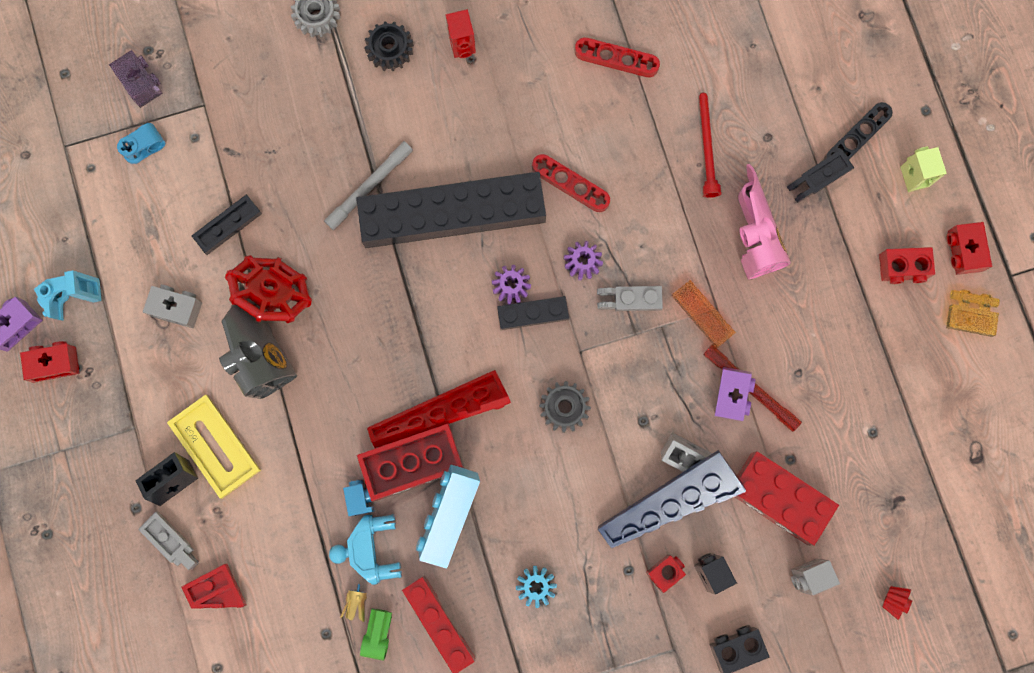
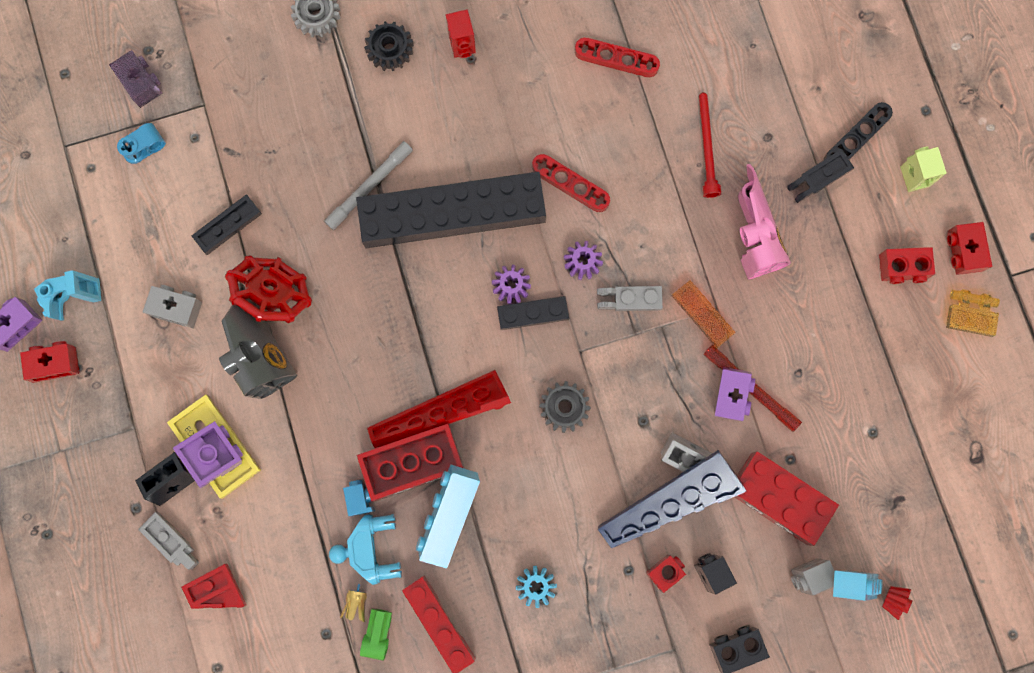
(208, 454): none -> medium lavender plate
(857, 585): none -> medium azure brick

